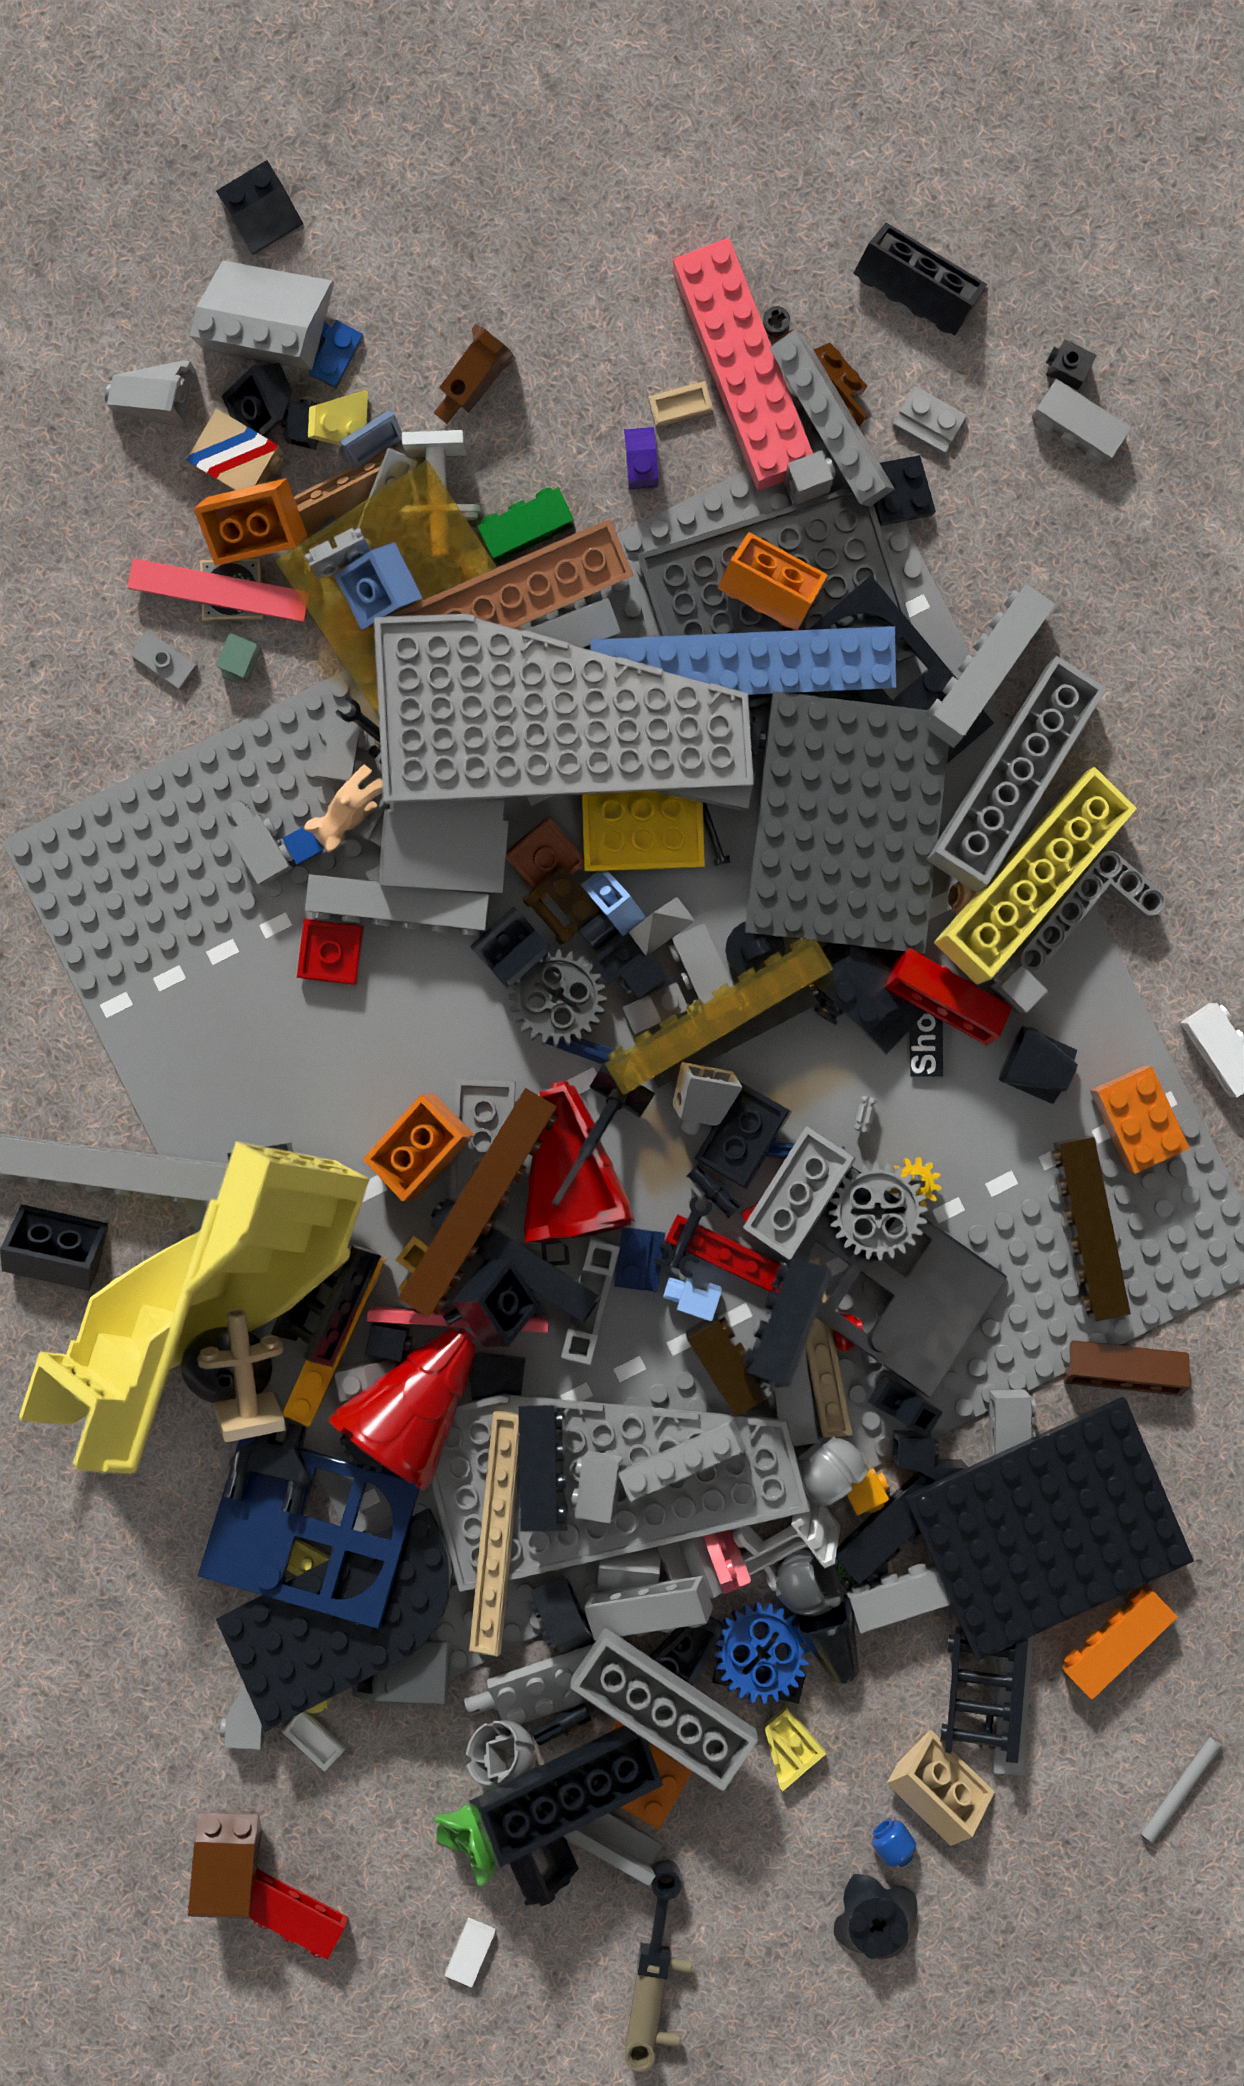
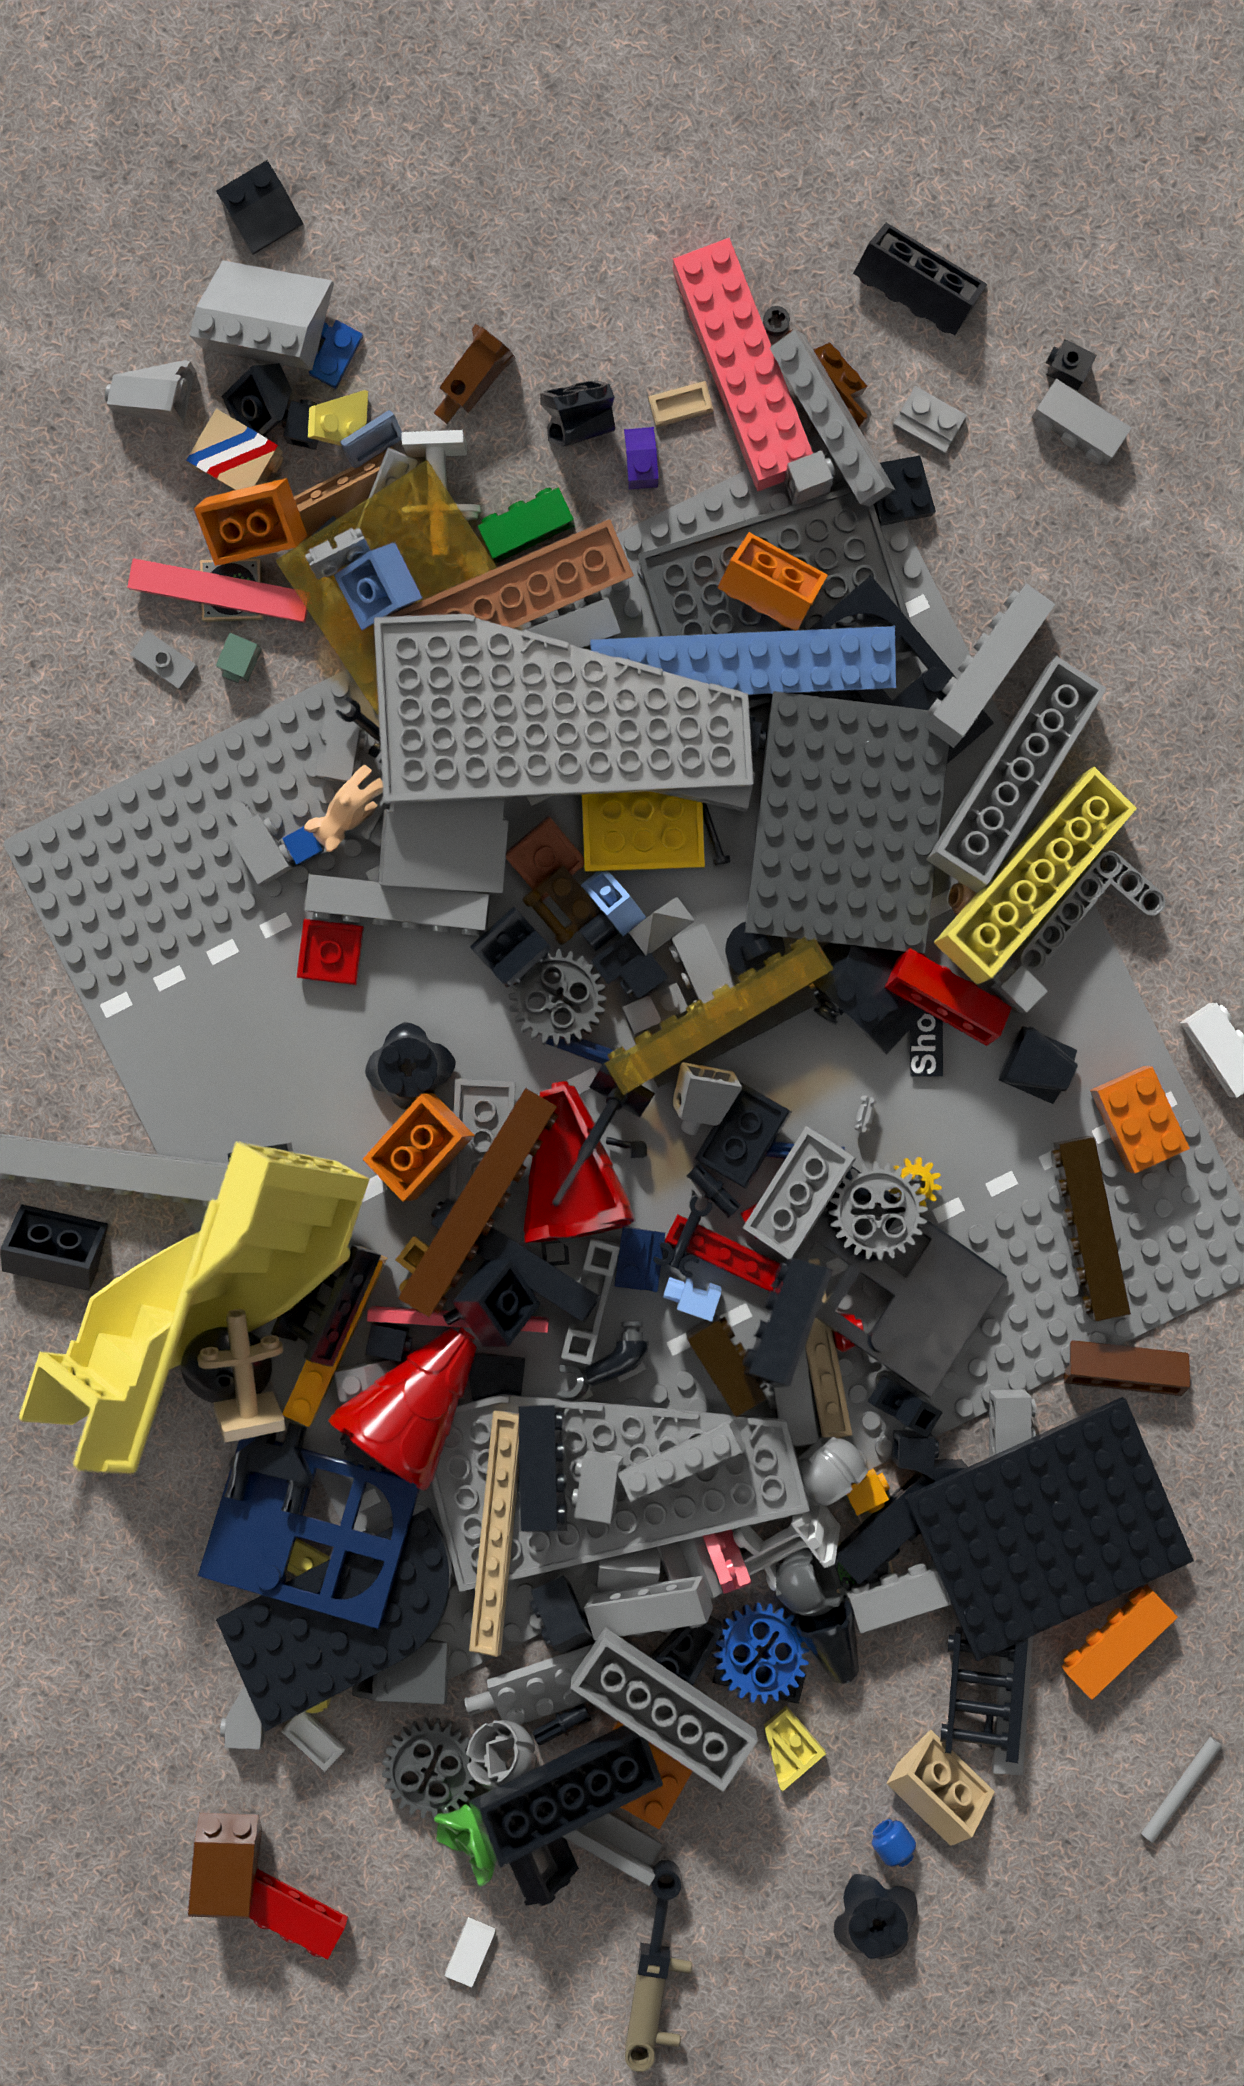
(405, 1042): none -> black brick
(405, 1758): none -> dark grey gear
(579, 412): none -> black piece
(626, 1357): none -> black piece
(637, 1148): none -> black hand

